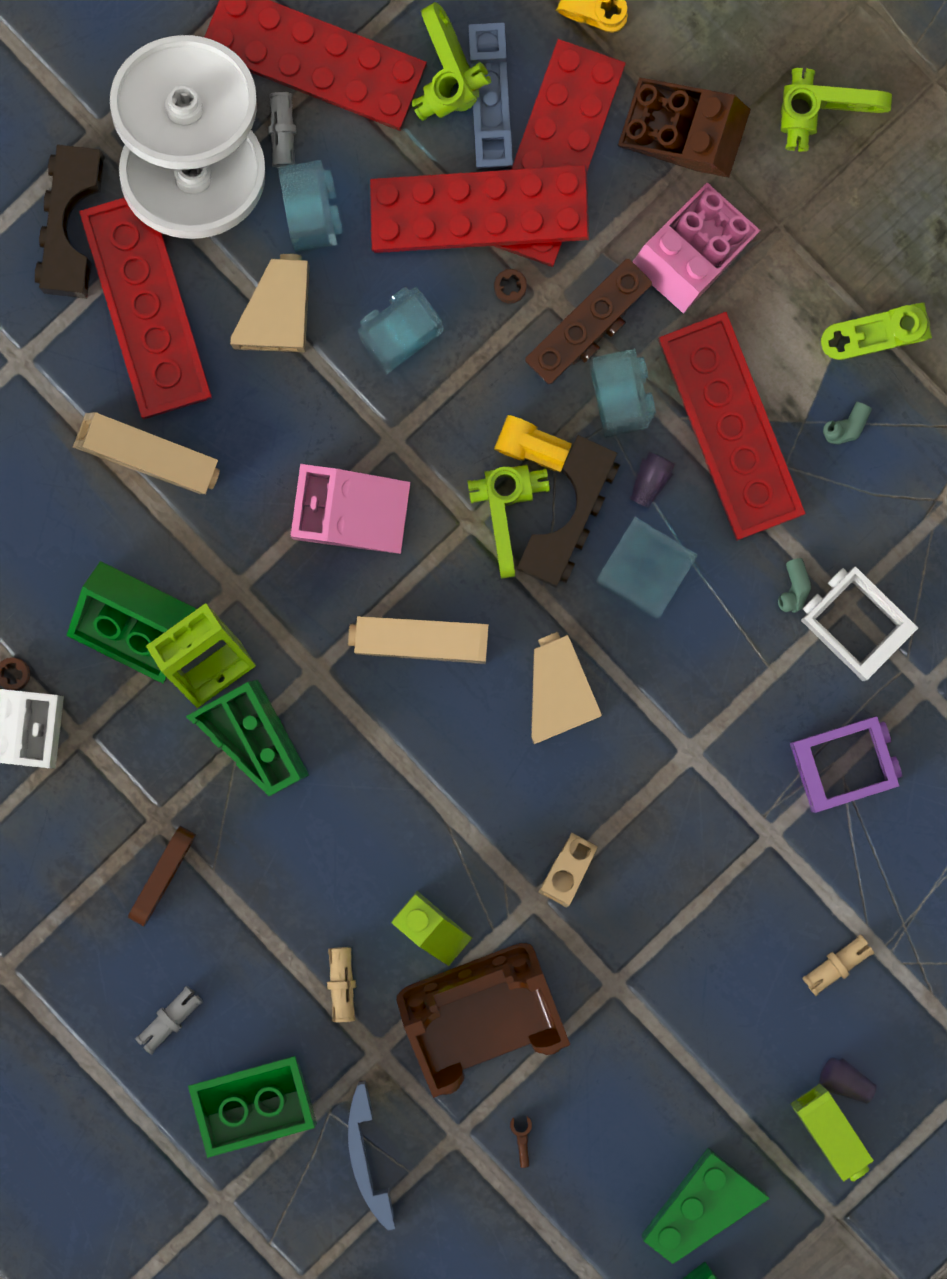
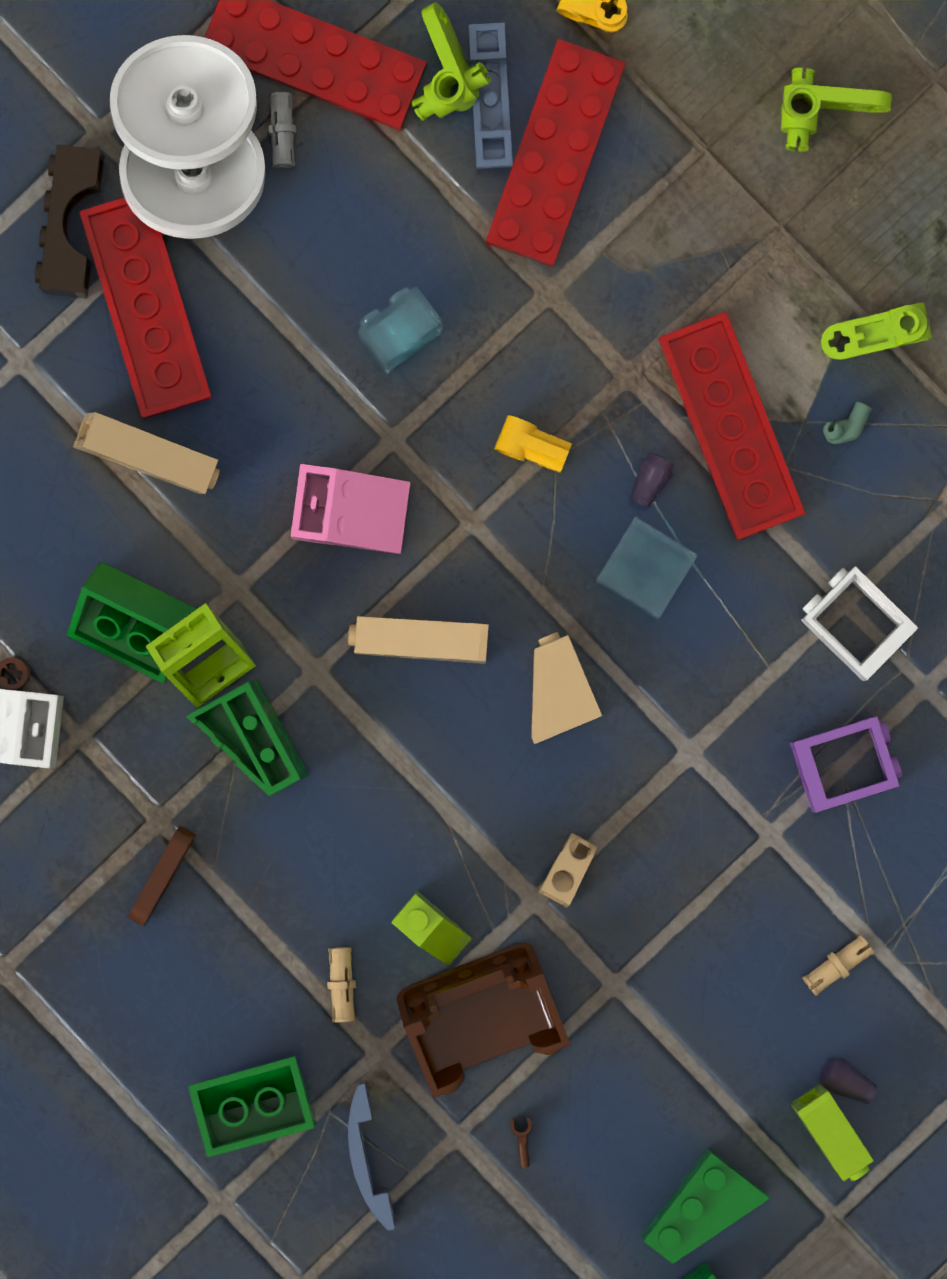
(169, 1020): light grey pin -> none
(277, 309): tan slope -> none
(308, 207): clear light blue brick -> none
(479, 209): red plate -> none
(506, 275): reddish brown bush -> none
(526, 484): lime piece -> none
(587, 470): dark brown arch -> none
(589, 322): reddish brown bracket -> none
(621, 393): clear light blue brick -> none
(685, 126): reddish brown slope -> none
(695, 247): bright pink slope -> none
(800, 587): sand green arm -> none

